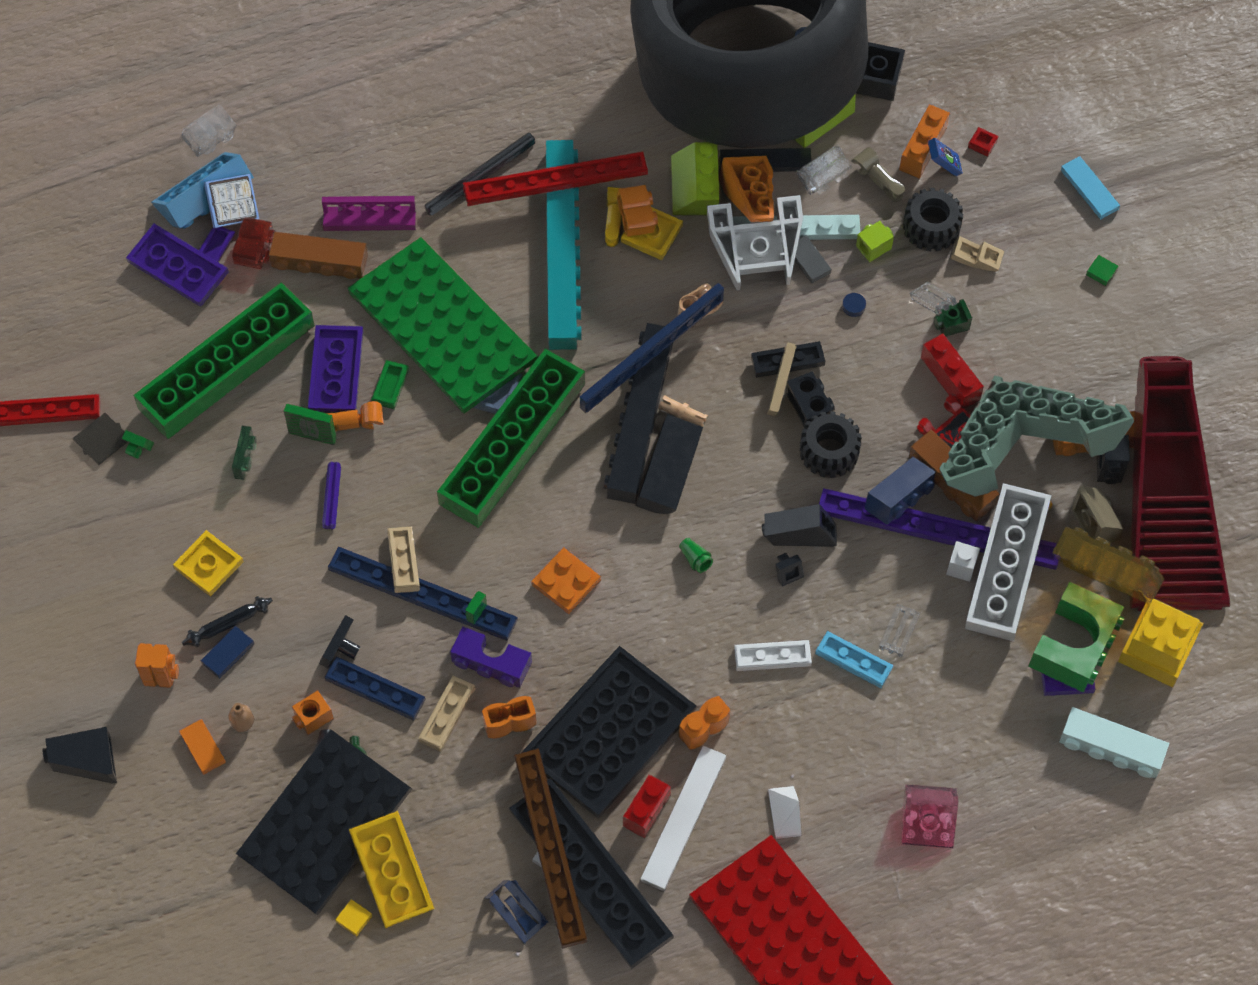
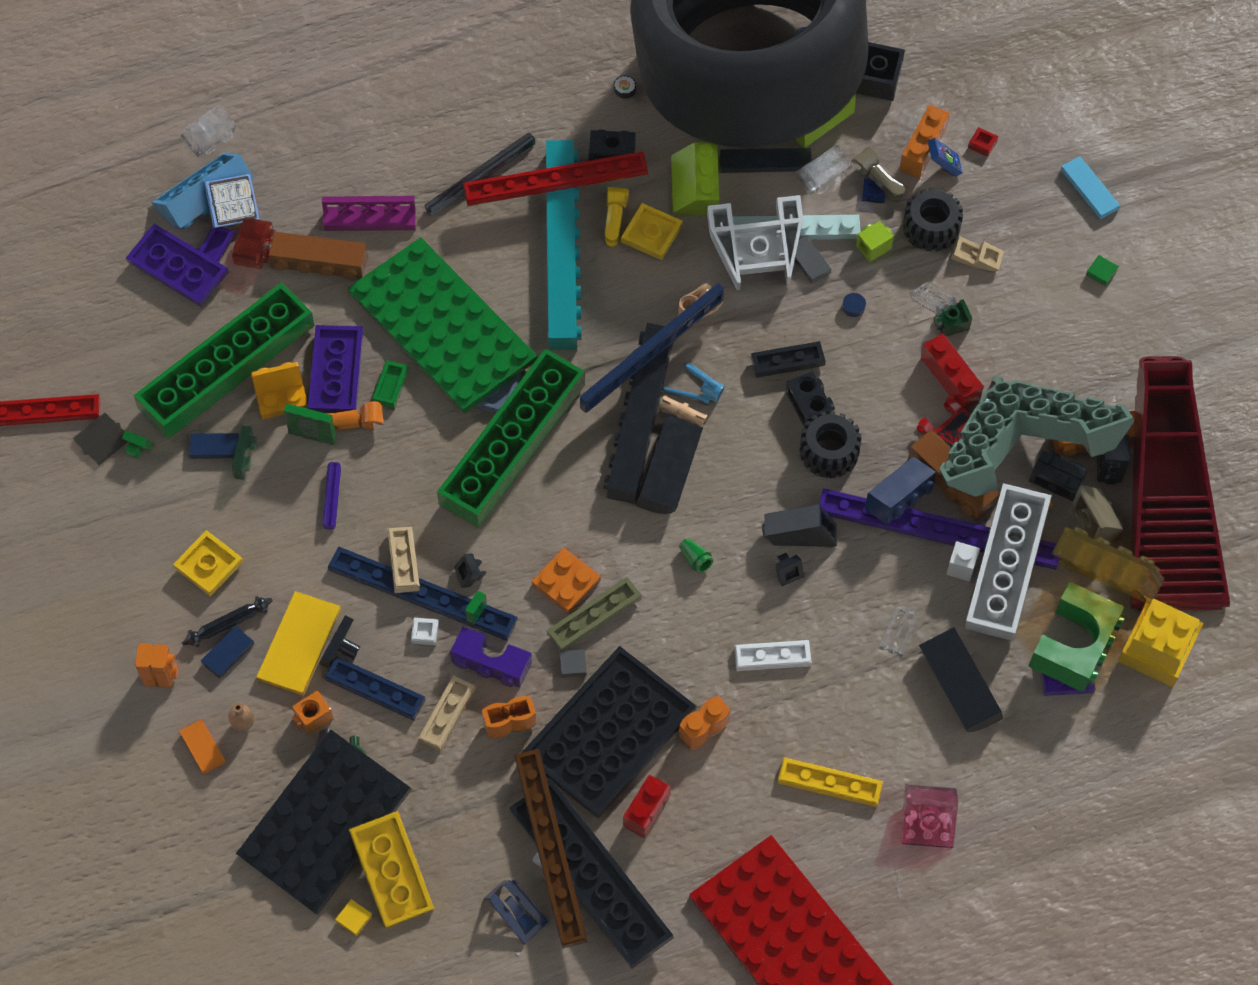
(82, 755): black slope -> none
(213, 445): none -> dark blue tile
(277, 388): none -> light orange bracket
(298, 643): none -> yellow tile
(424, 631): none -> white tile
(468, 570): none -> black tile
(573, 663): none -> dark grey tile
(594, 614): none -> olive plate
(602, 141): none -> black brick
(624, 87): none -> tile
(636, 210): orange brick -> none
(683, 818): white tile -> none
(711, 388): none -> dark azure plant
(749, 186): orange wedge -> none
(781, 380): tan tile -> none
(785, 812): white slope -> none
(830, 782): none -> yellow tile
(854, 659): medium azure tile -> none
(872, 192): none -> clear blue tile
(961, 681): none -> black brick
(1058, 475): none -> black brick
(1114, 743): light aqua brick -> none

